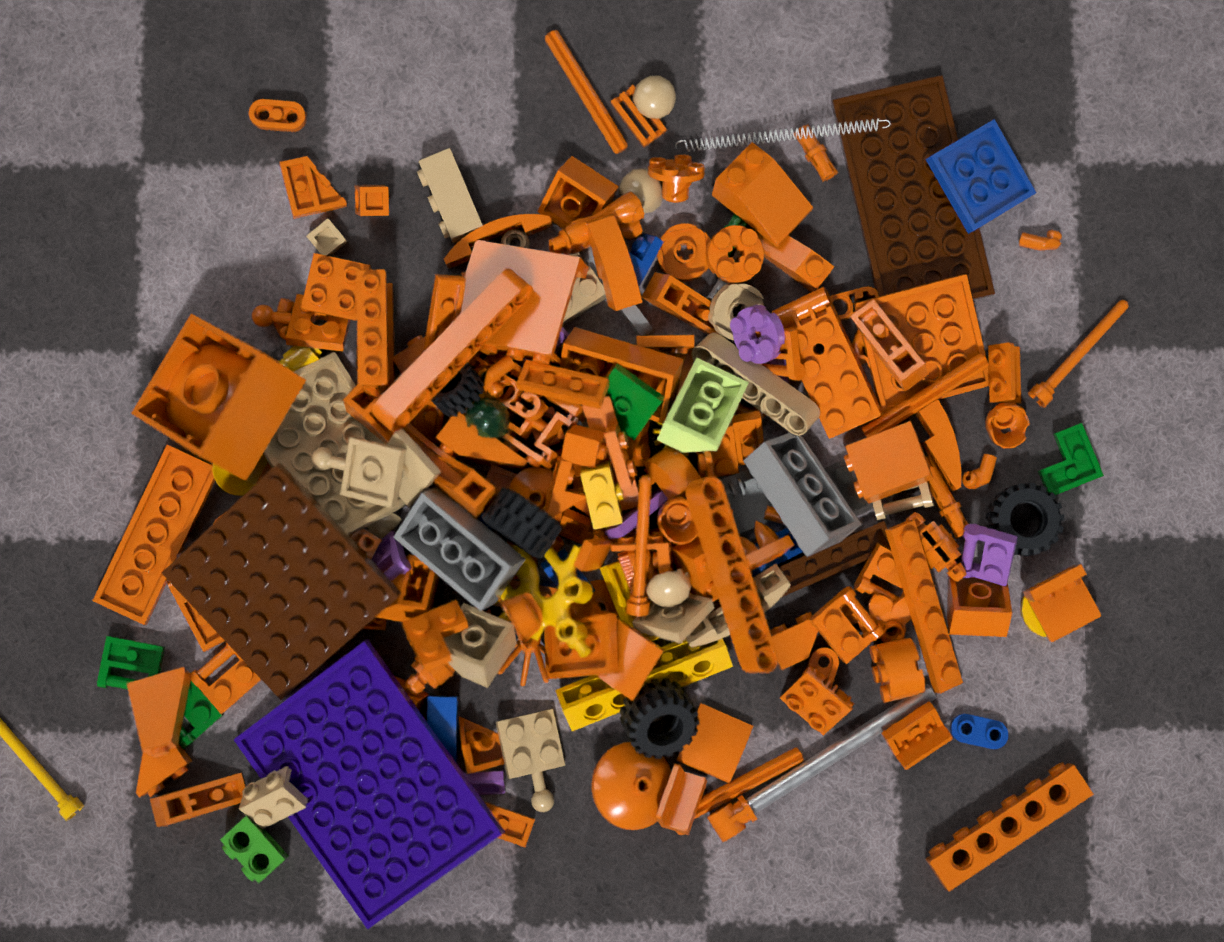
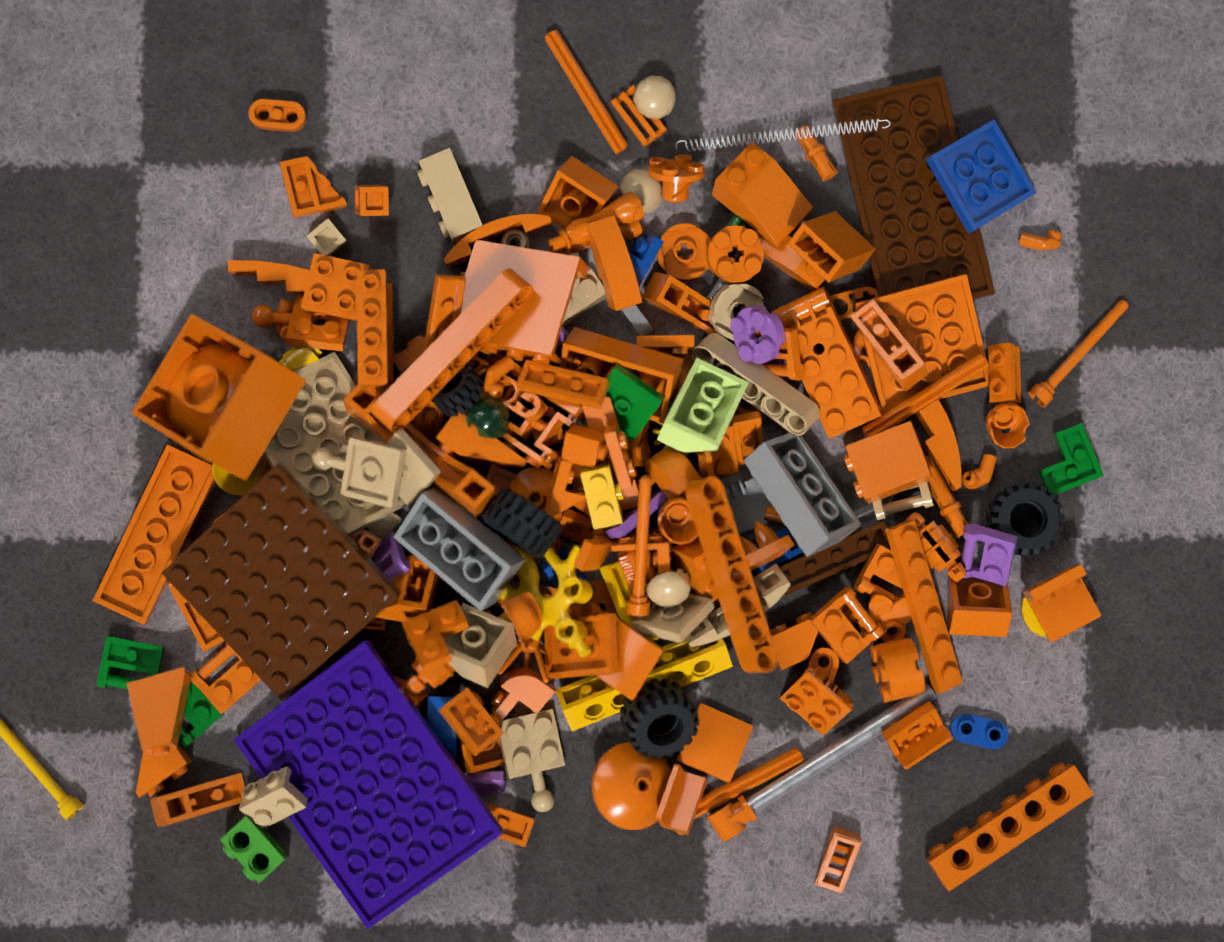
(272, 274): none -> orange slope
(472, 721): none -> orange bracket
(523, 686): none -> orange brick
(831, 246): none -> orange brick
(844, 836): none -> orange slope

